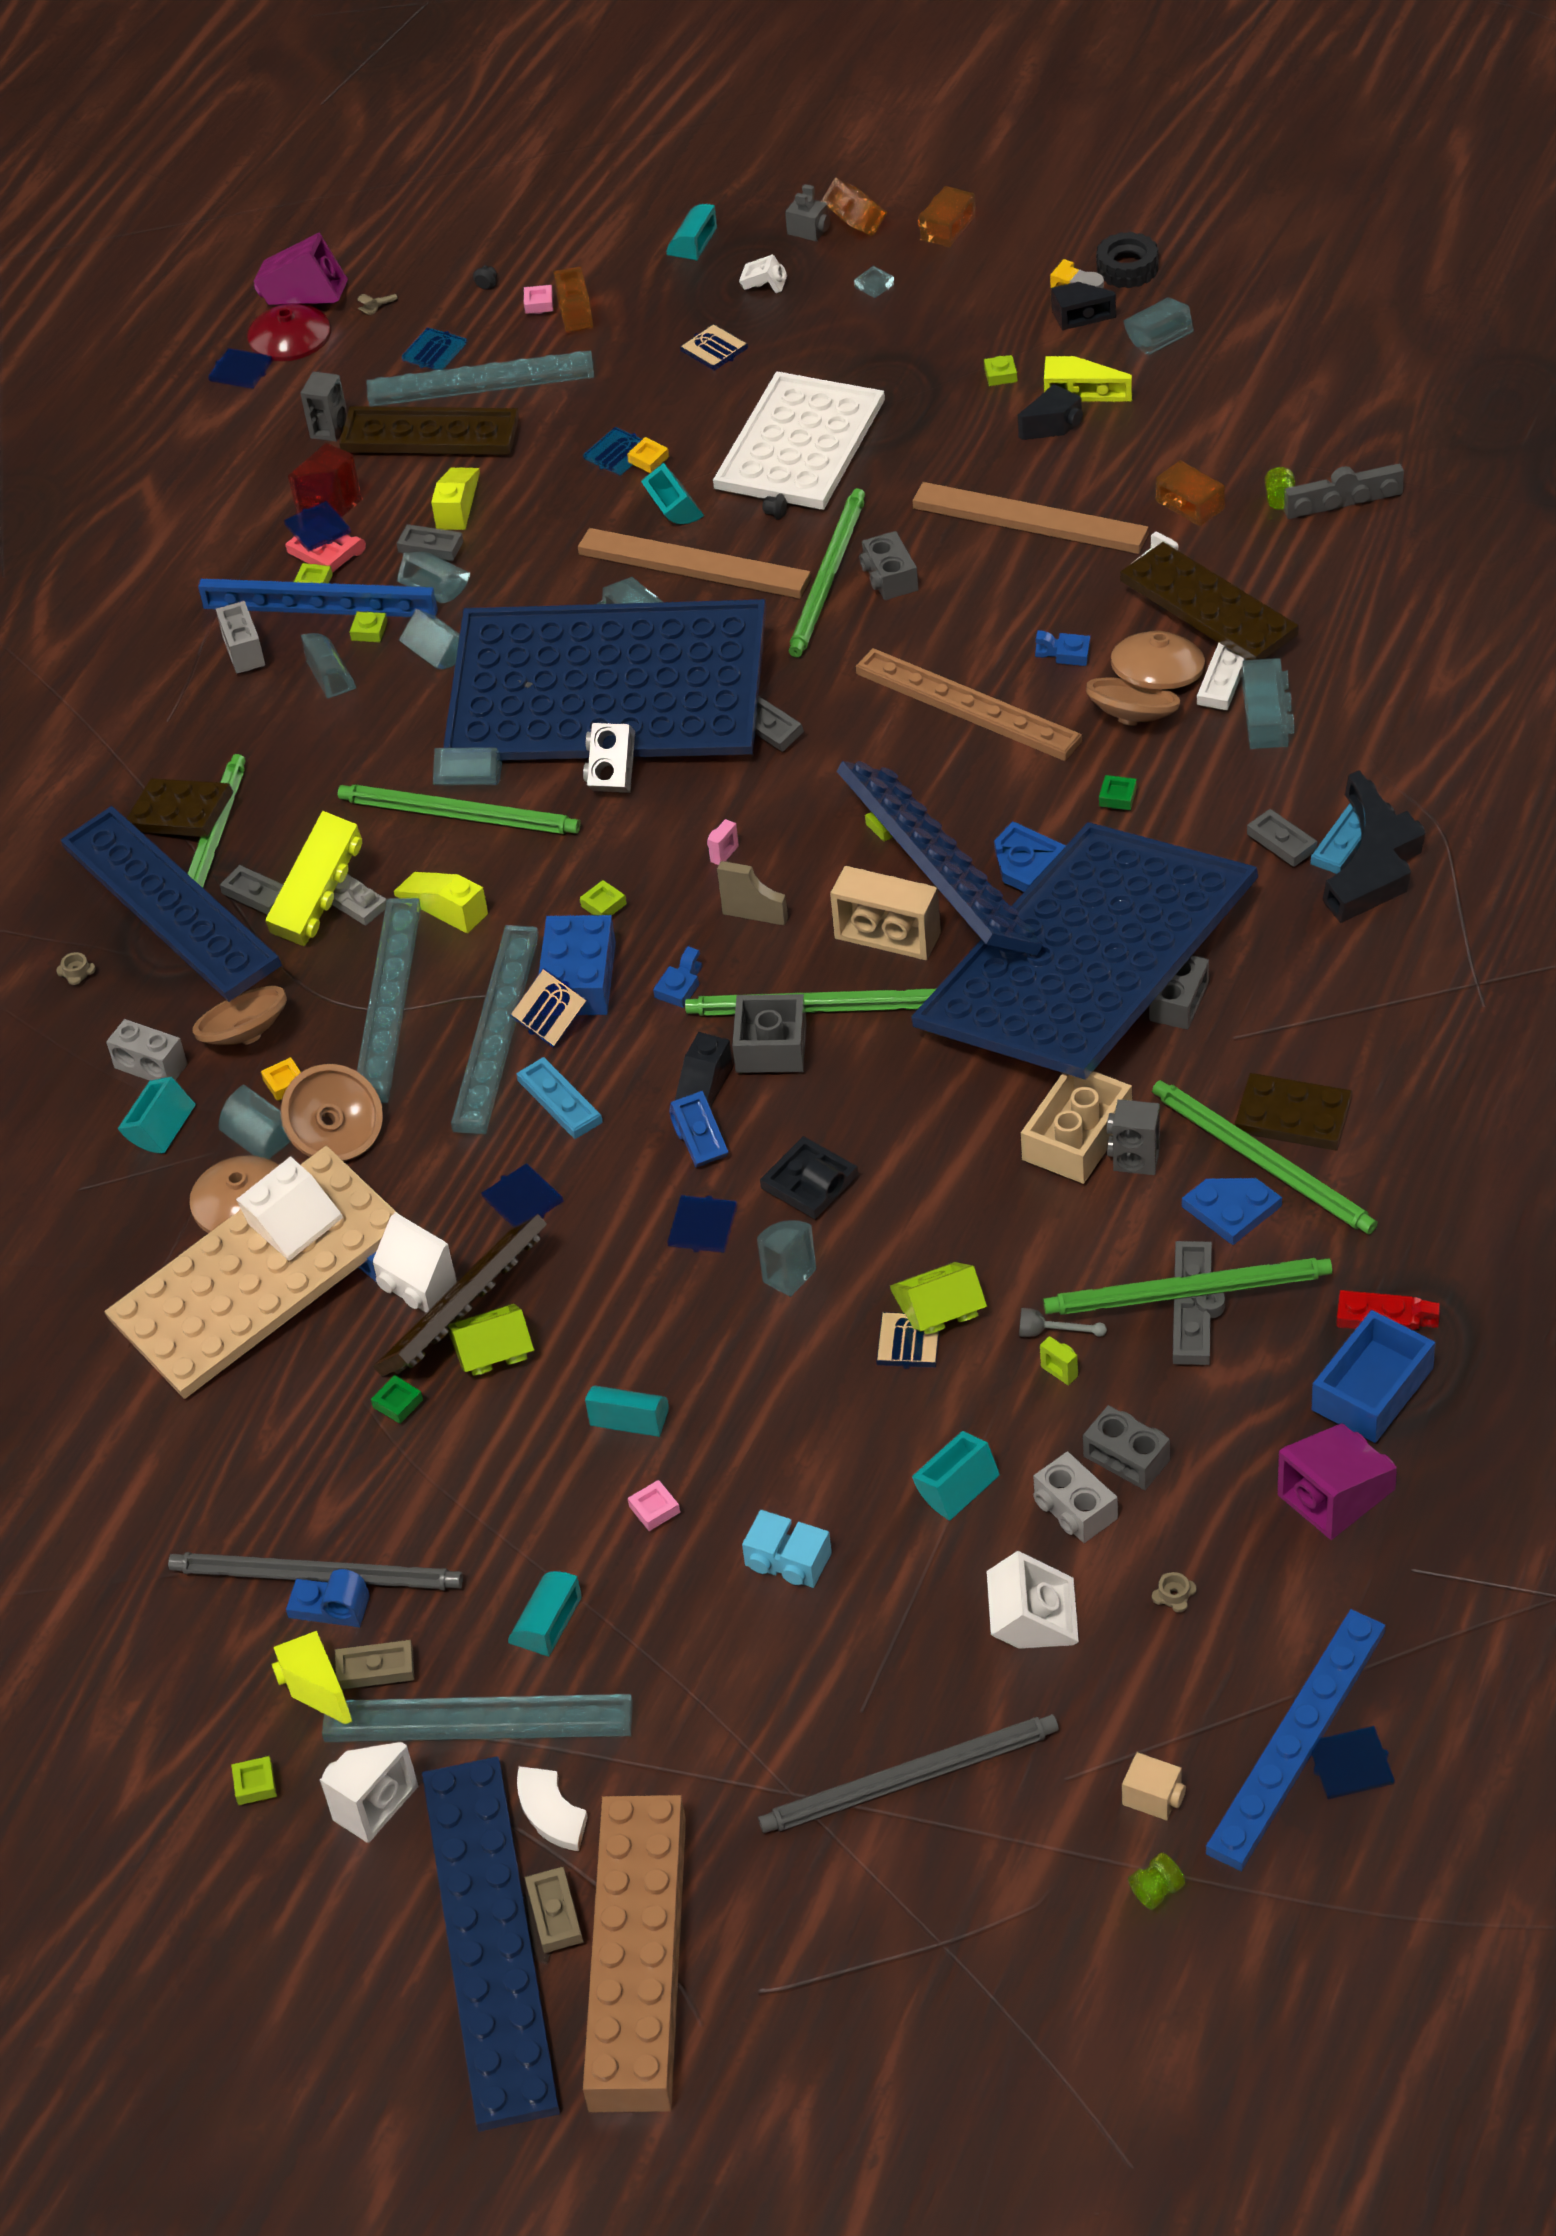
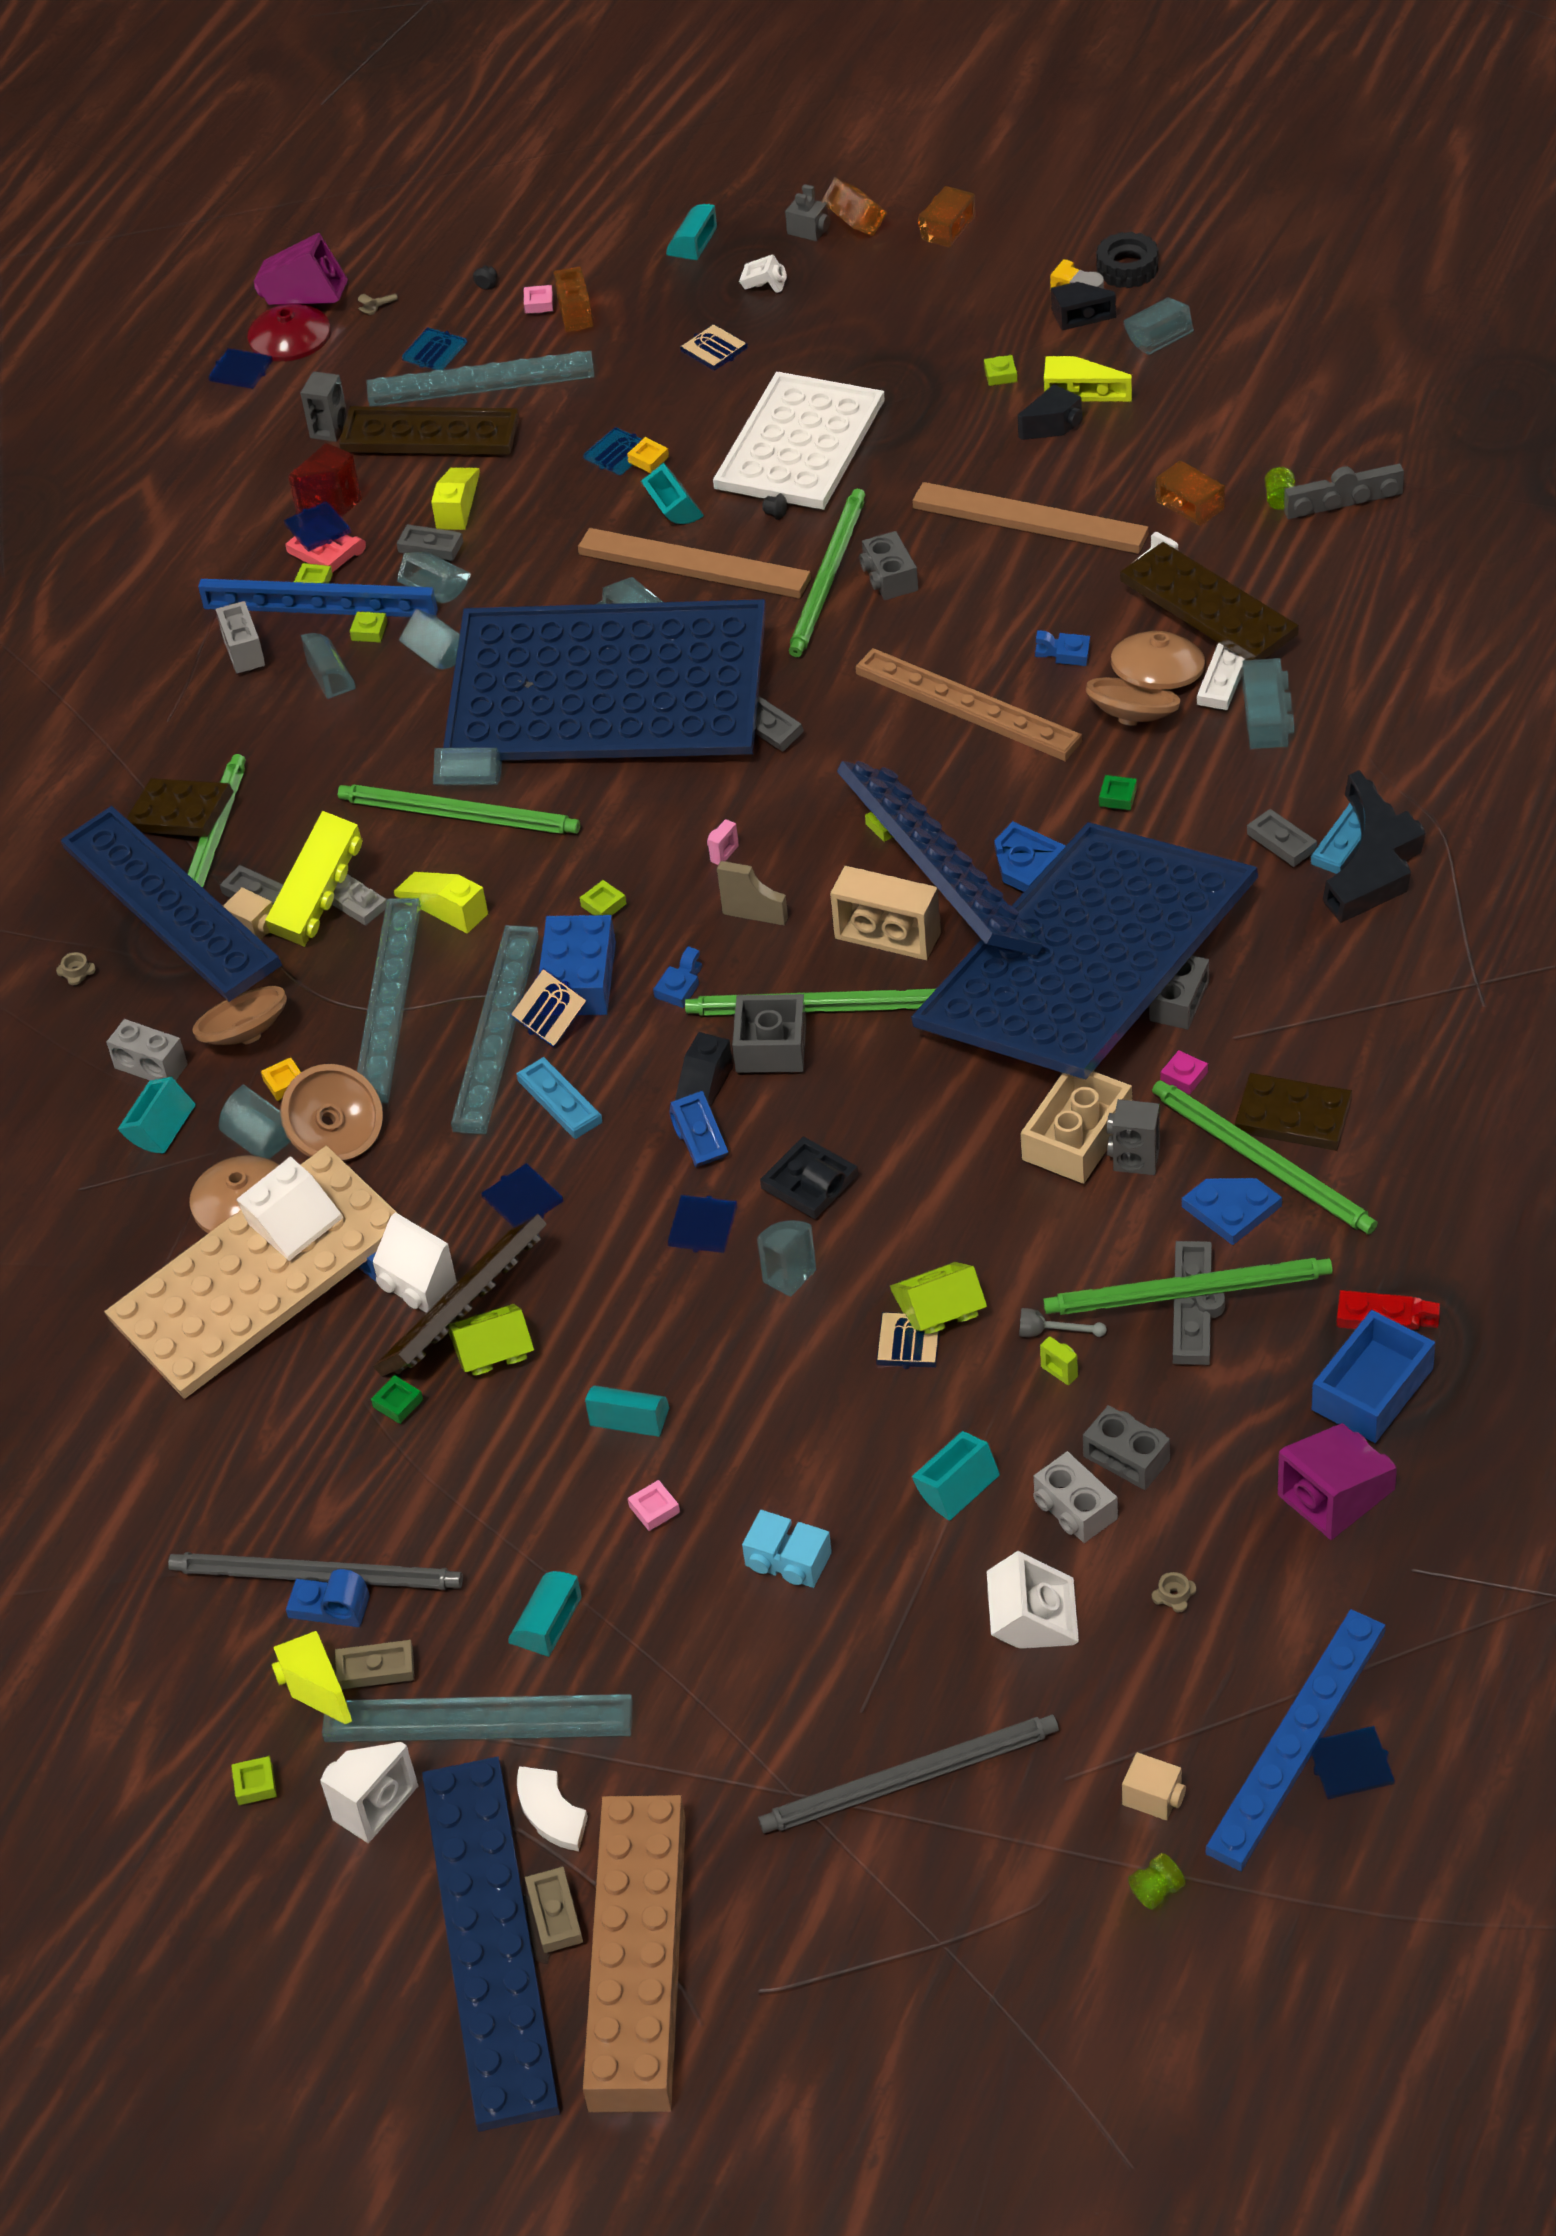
(250, 911): none -> tan brick
(618, 757): brick -> none
(874, 281): clear light blue tile -> none
(1184, 1072): none -> dark pink plate

